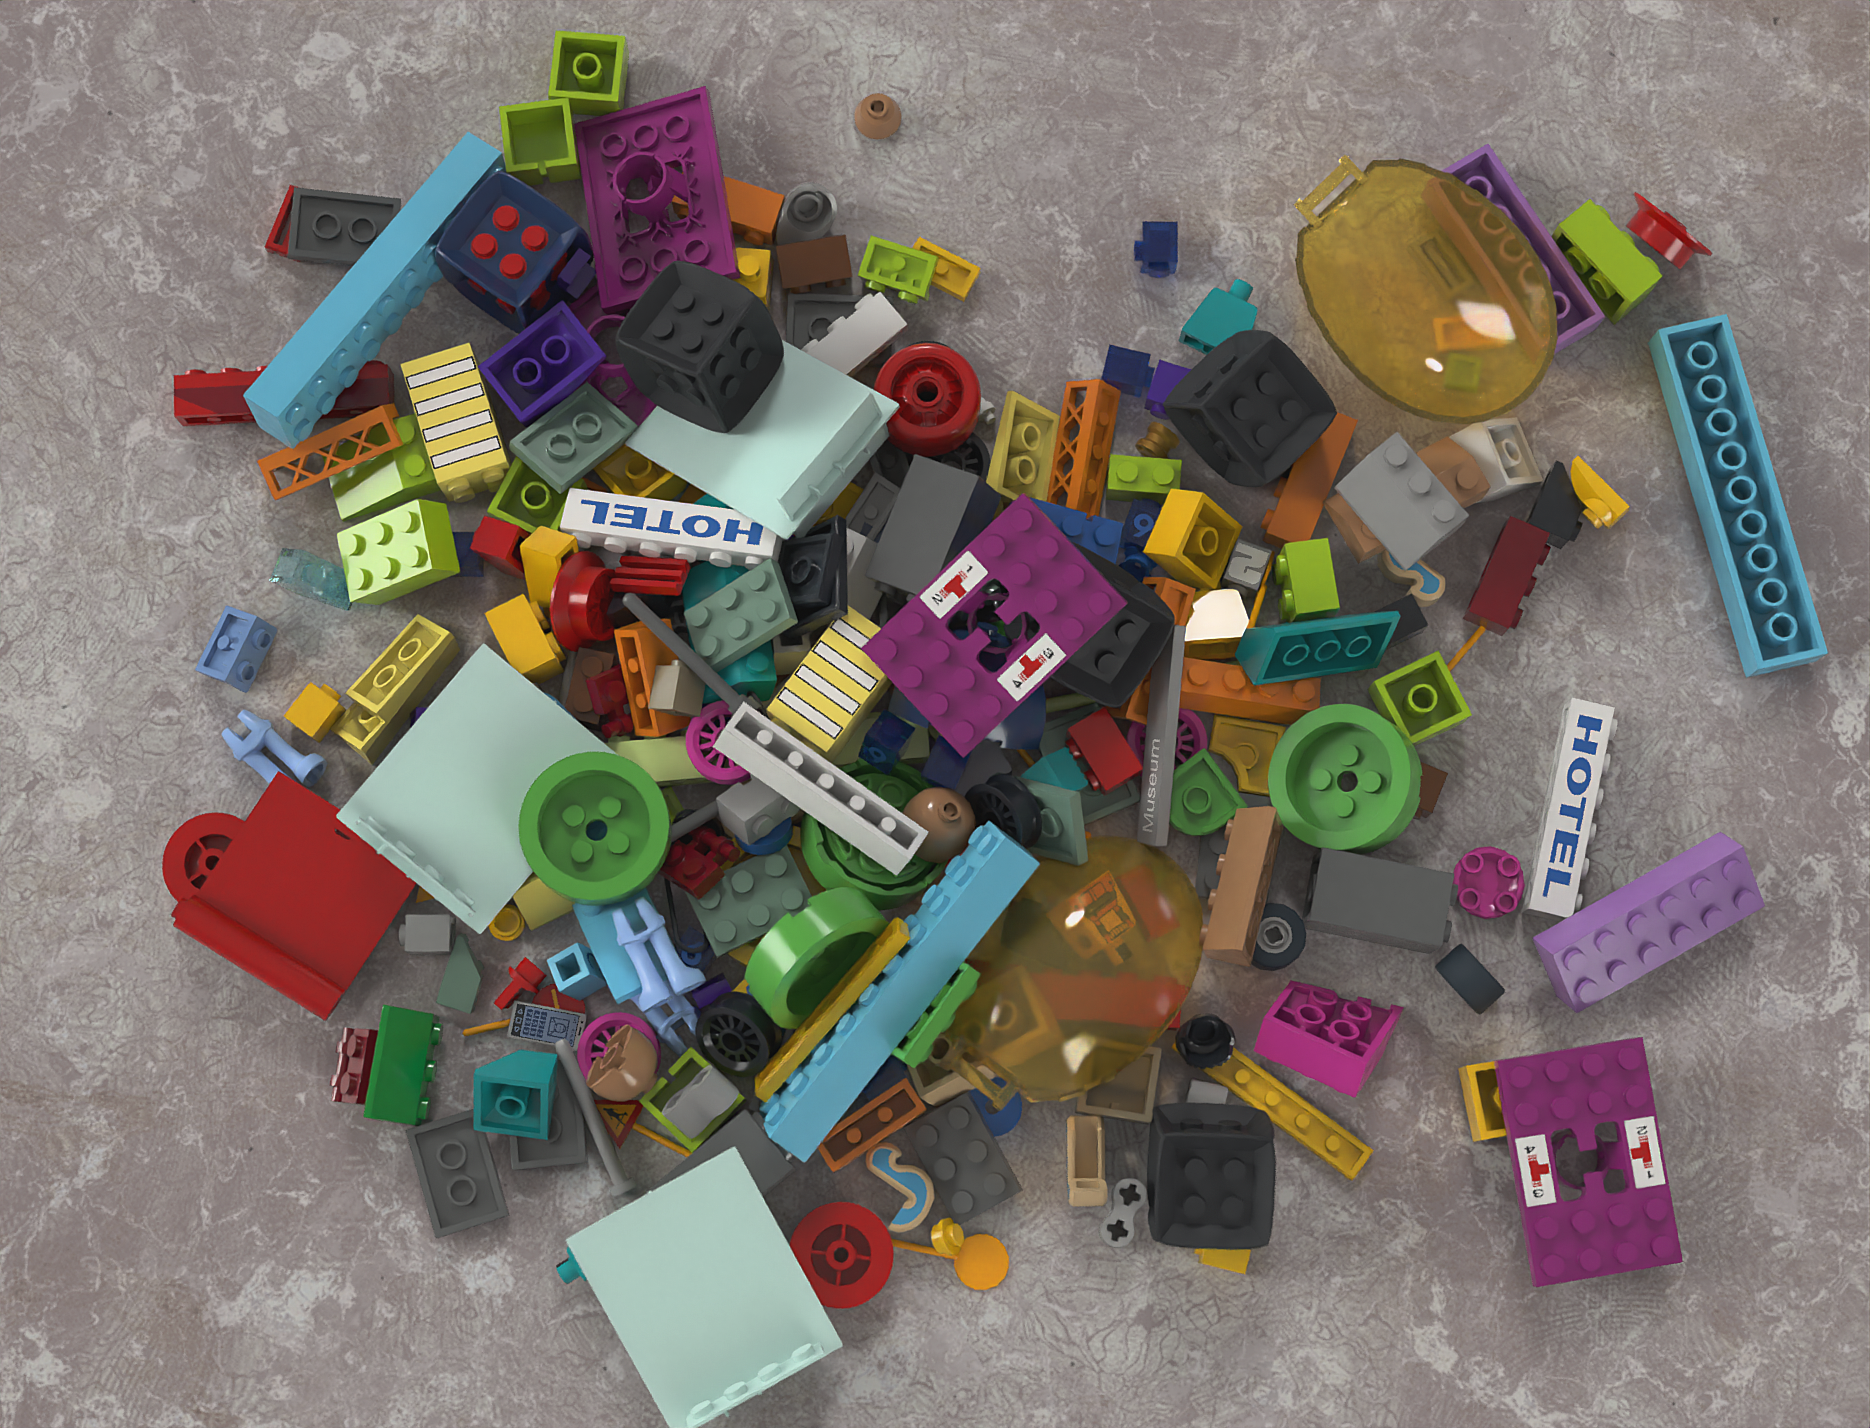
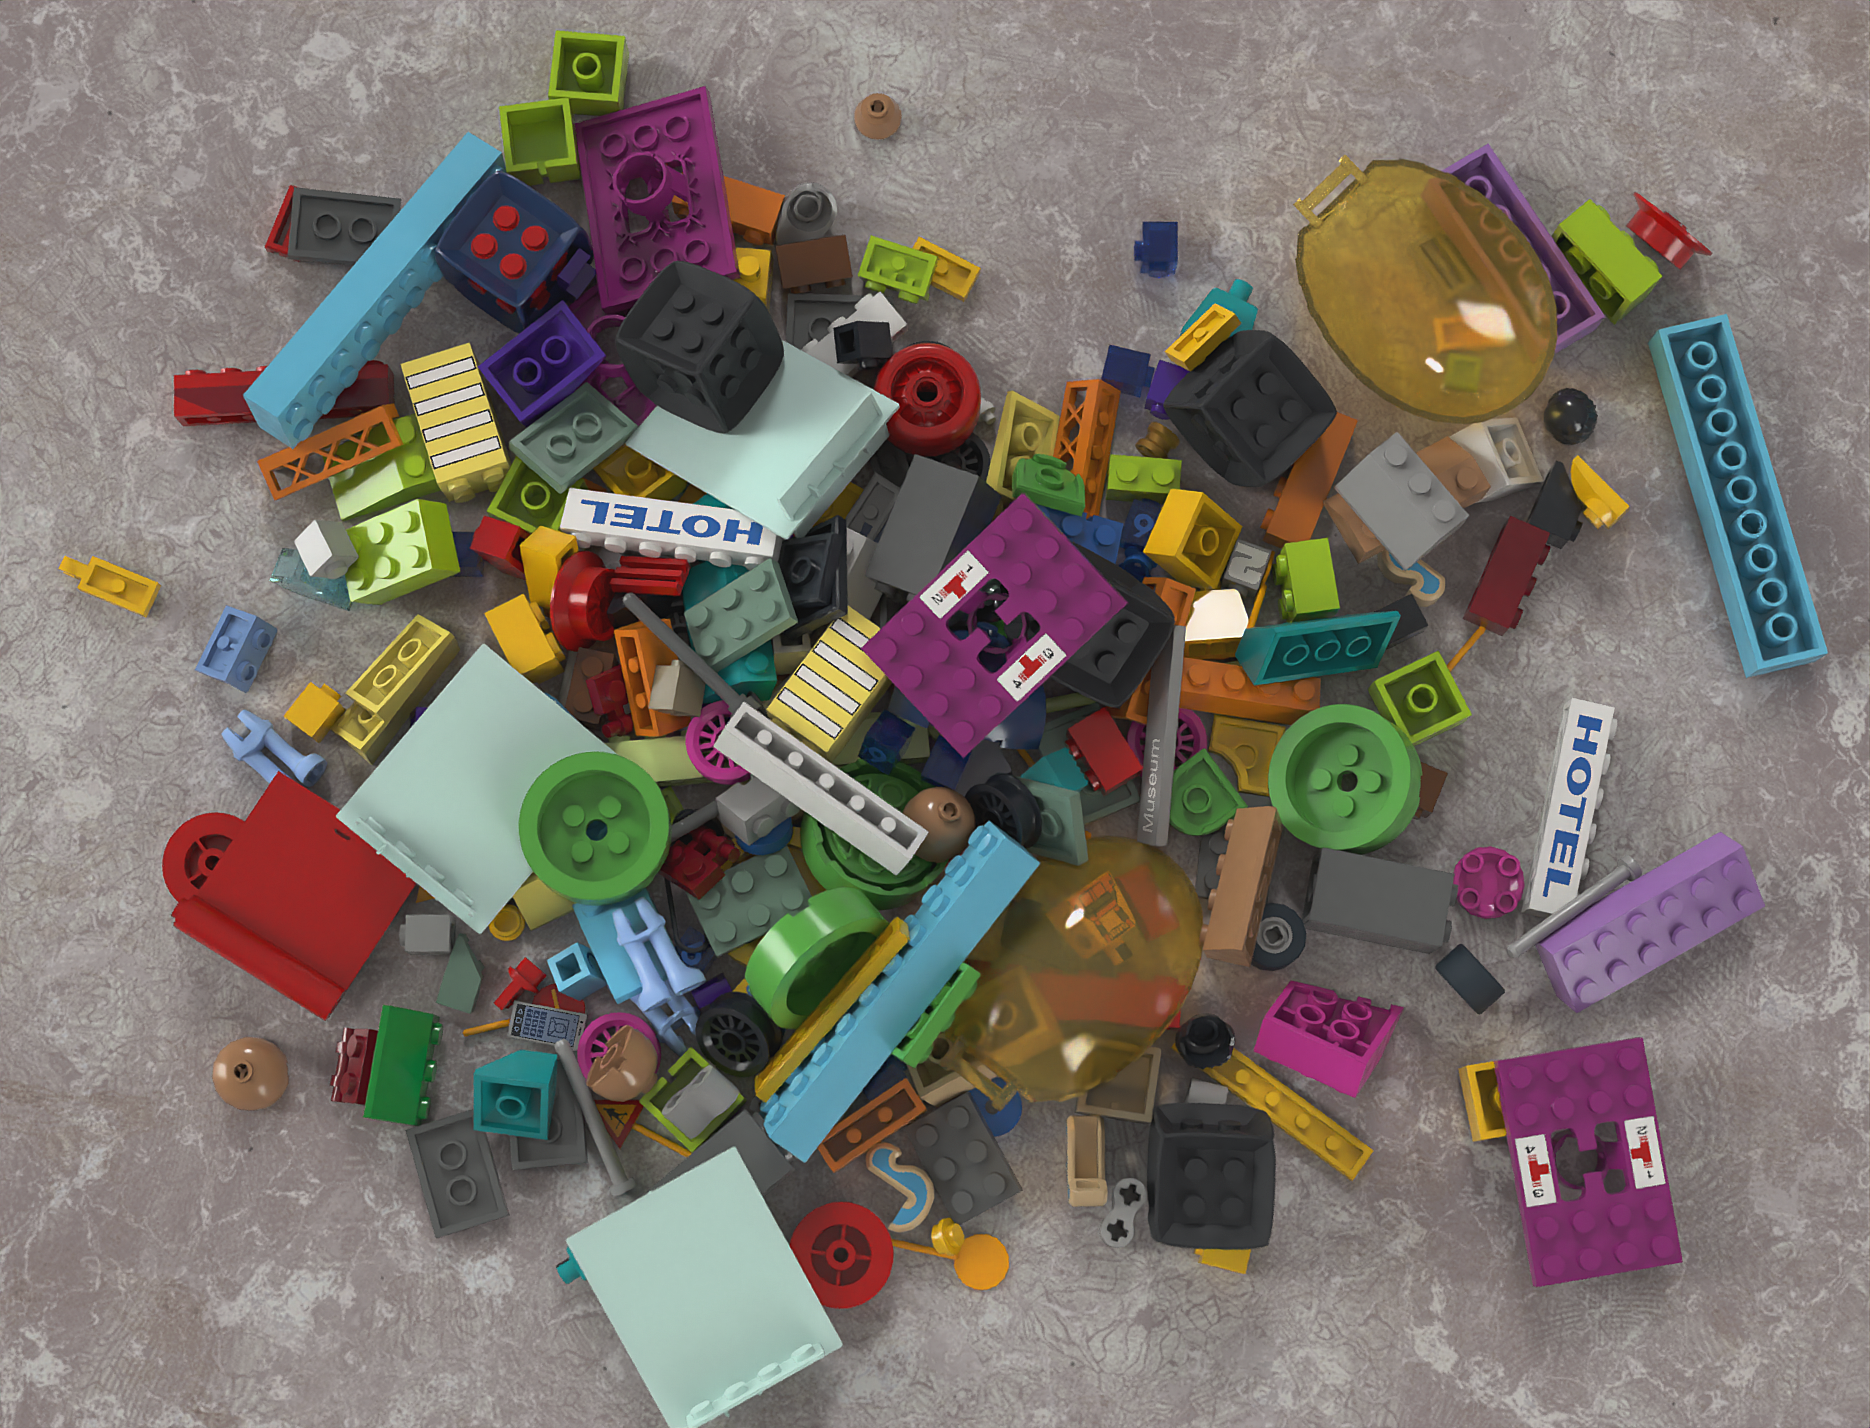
(113, 584): none -> yellow plate
(265, 1078): none -> medium nougat cylinder
(326, 549): none -> light grey brick
(870, 342): none -> black brick
(1049, 484): none -> bright green tile
(1203, 337): none -> yellow plate
(1570, 416): none -> black hair
(1627, 870): none -> light grey bar

